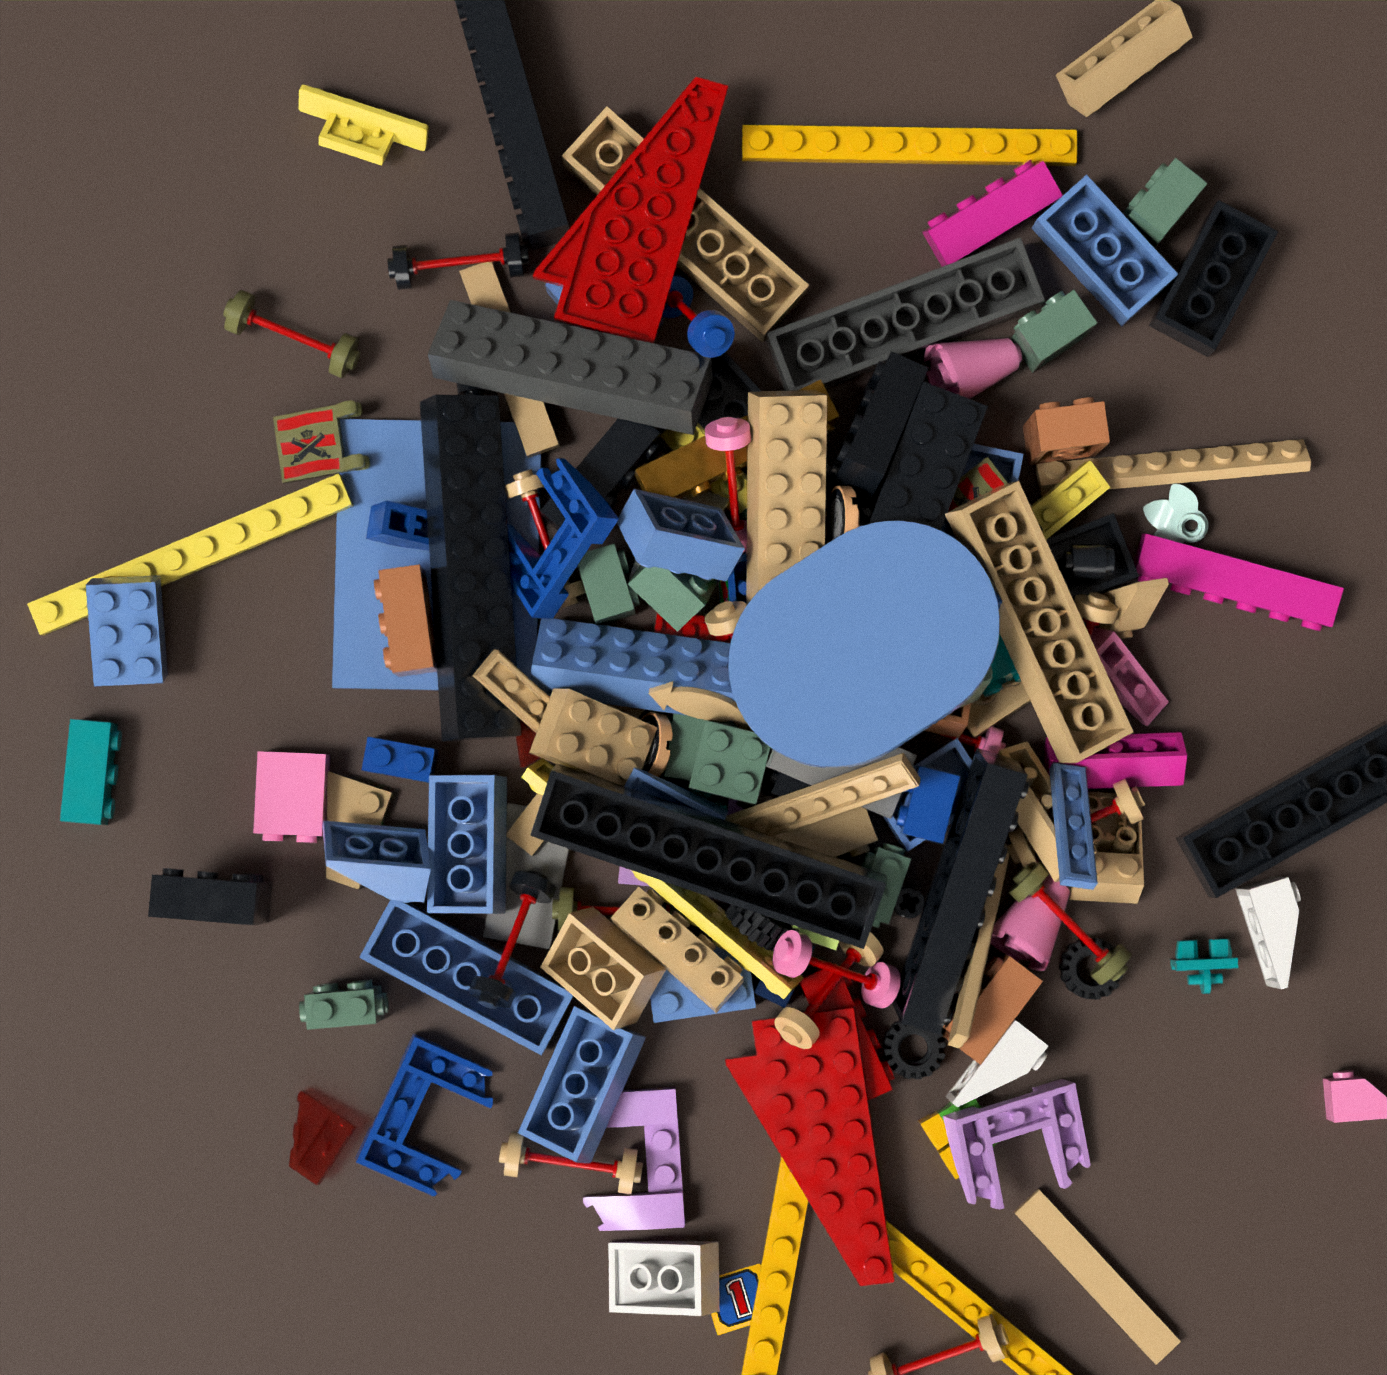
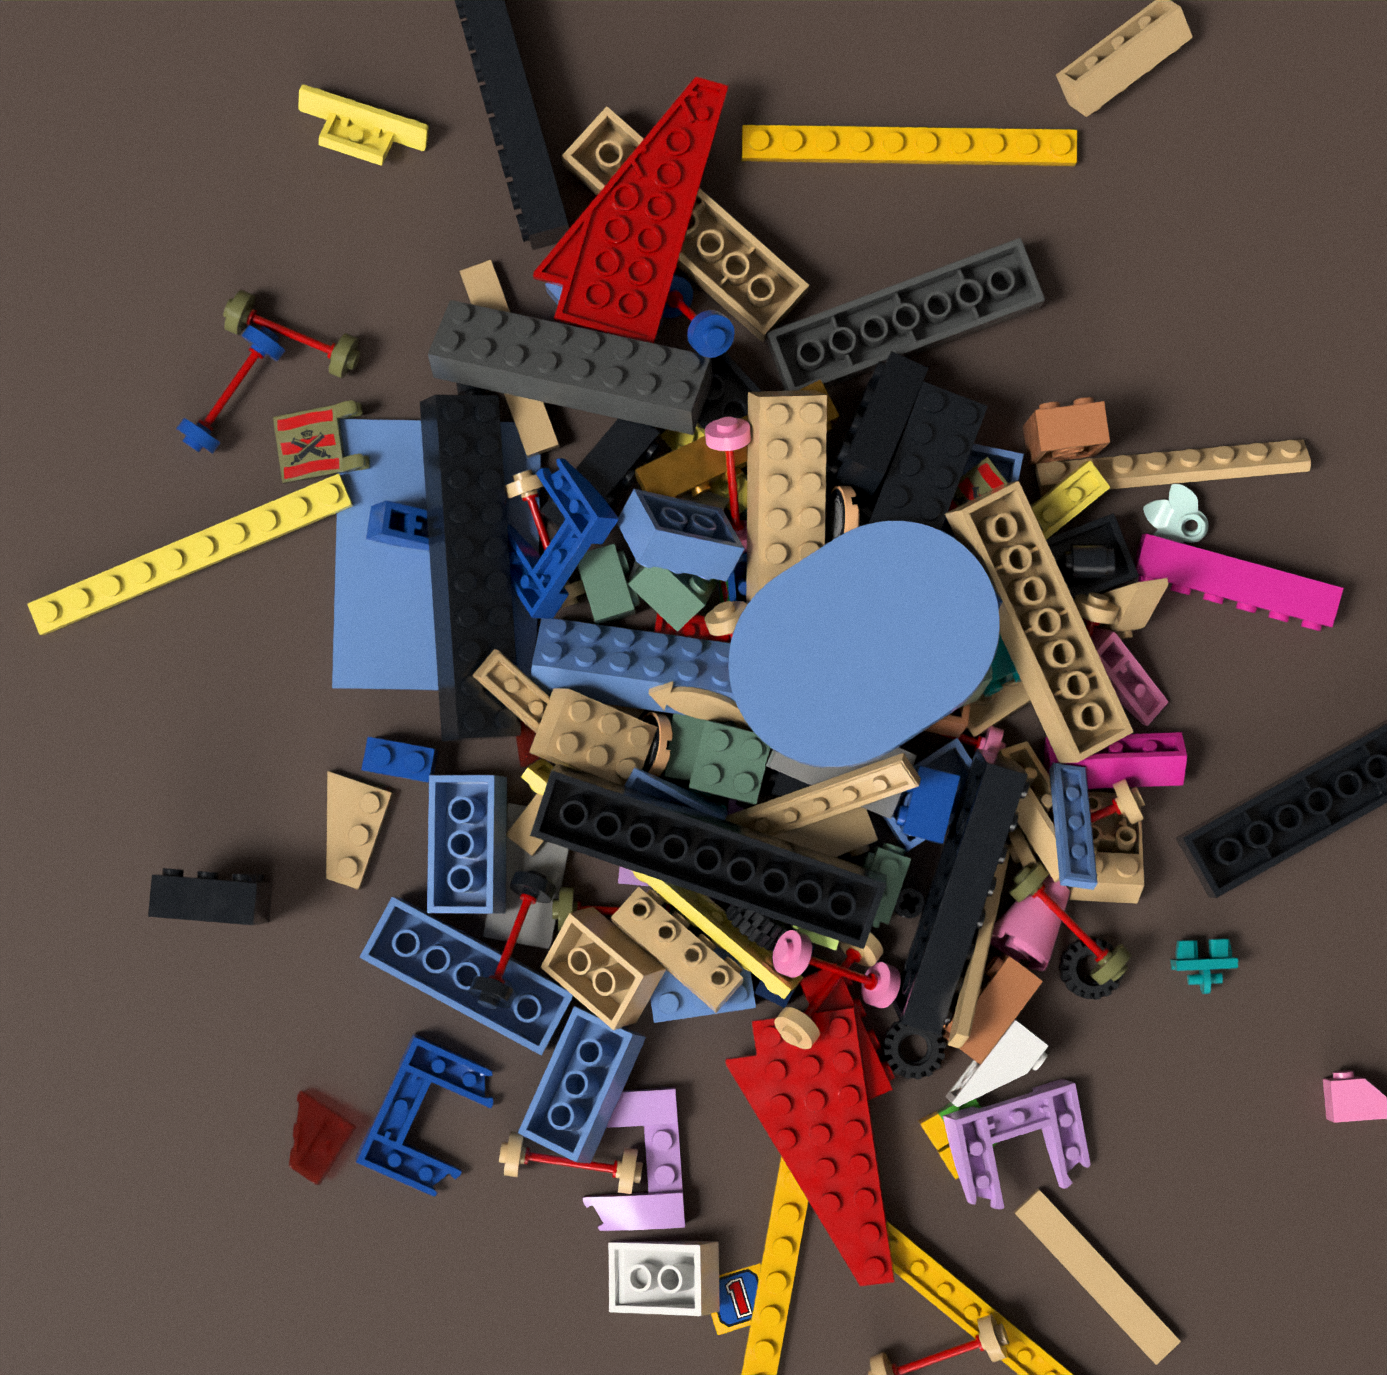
(90, 772): teal brick -> none
(126, 630): medium blue brick -> none
(262, 344): none -> blue axle
(291, 795): bright pink brick -> none
(337, 1007): sand green brick -> none
(380, 858): medium blue slope -> none
(403, 267): black axle -> none
(406, 620): nougat brick -> none
(971, 365): bright pink cone -> none
(991, 213): dark pink brick -> none
(1053, 330): sand green brick -> none
(1104, 250): medium blue brick -> none
(1169, 196): sand green brick -> none
(1213, 278): black brick -> none
(1272, 922): white slope -> none

